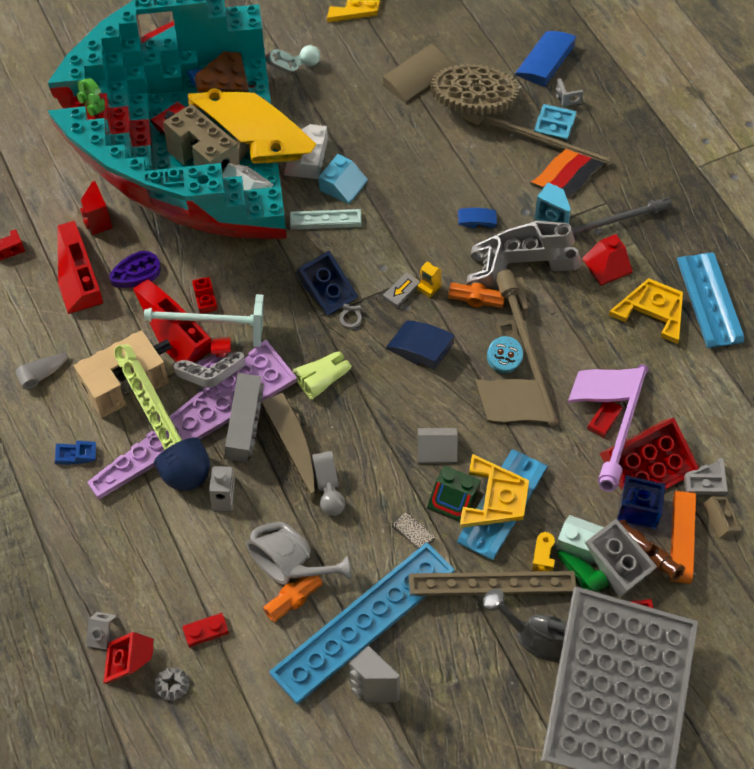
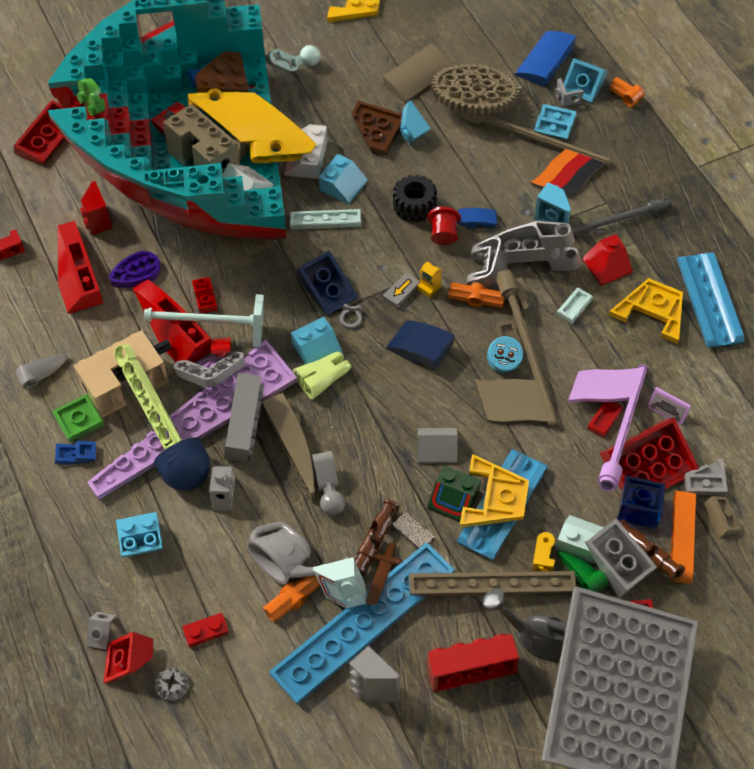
(40, 137): none -> red slope
(78, 418): none -> bright green plate
(139, 534): none -> medium azure slope
(315, 341): none -> medium azure slope
(342, 582): none -> light aqua slope
(377, 126): none -> reddish brown plate
(378, 529): none -> reddish brown piece
(382, 573): none -> reddish brown sword
(413, 124): none -> medium azure slope
(414, 187): none -> black tyre
(444, 225): none -> red piece
(472, 662): none -> red brick
(574, 305): none -> light aqua tile
(586, 78): none -> medium azure slope
(630, 94): none -> orange piece
(668, 405): none -> slope

